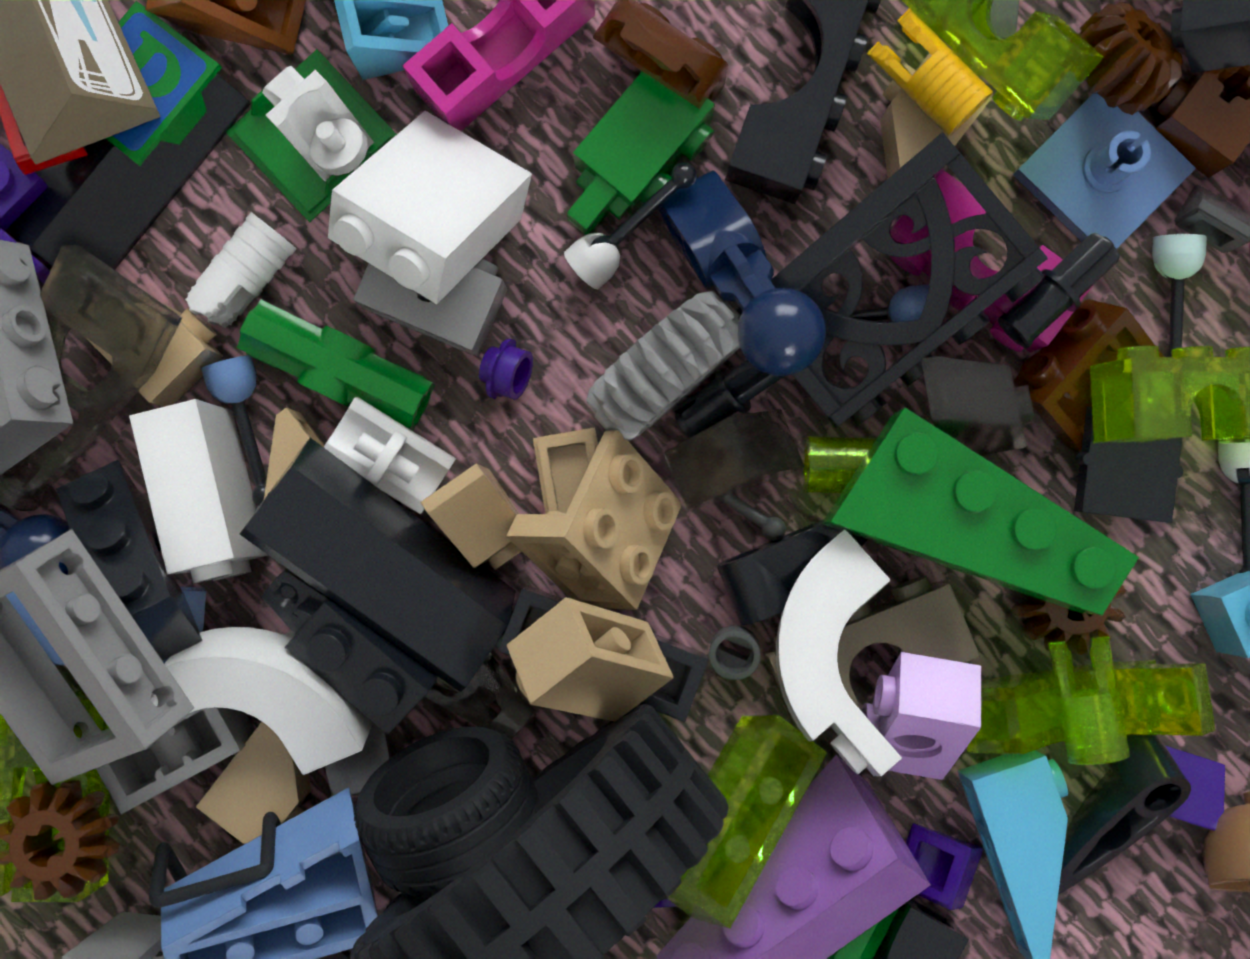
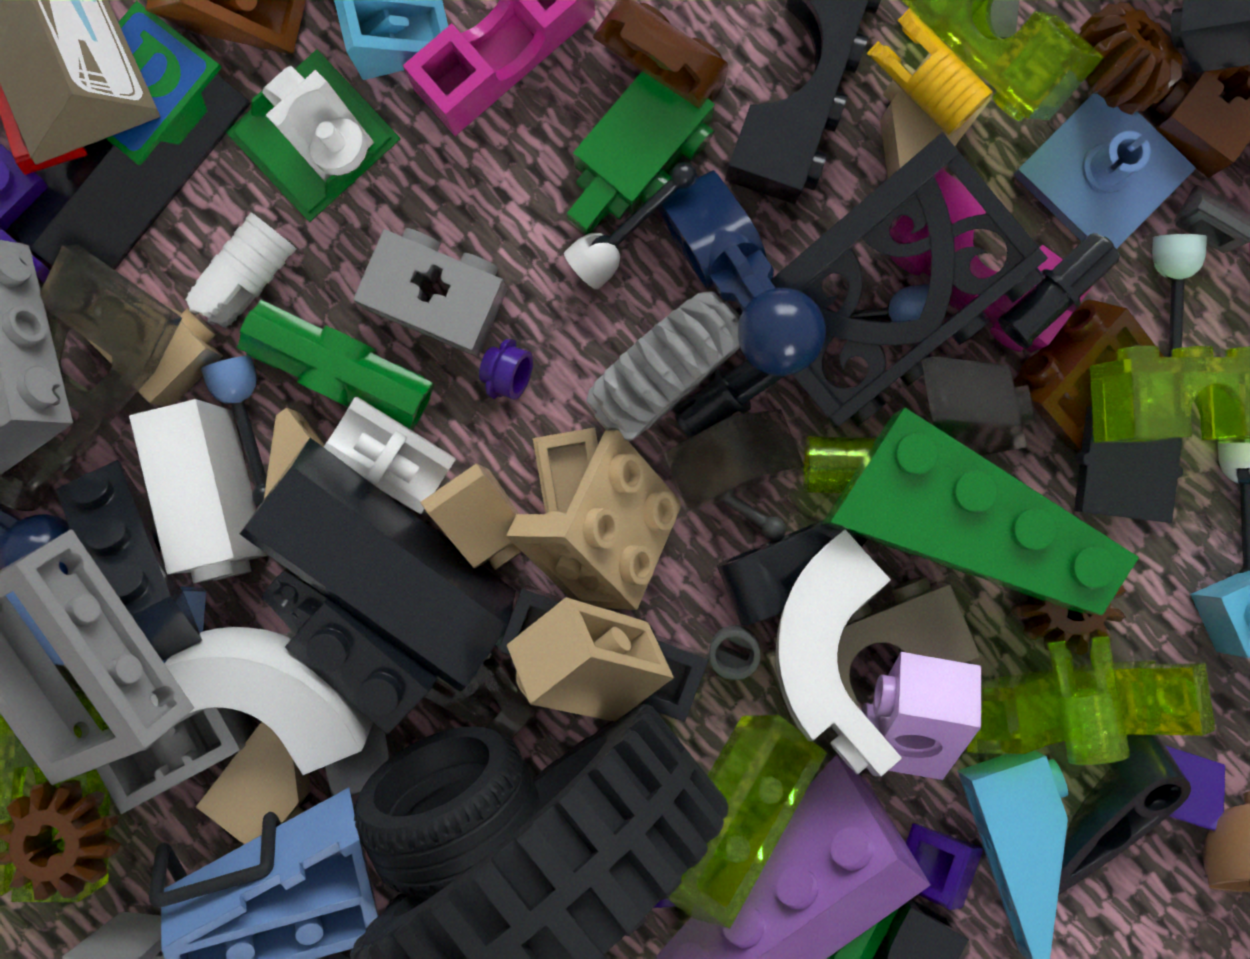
(428, 206): white brick -> none

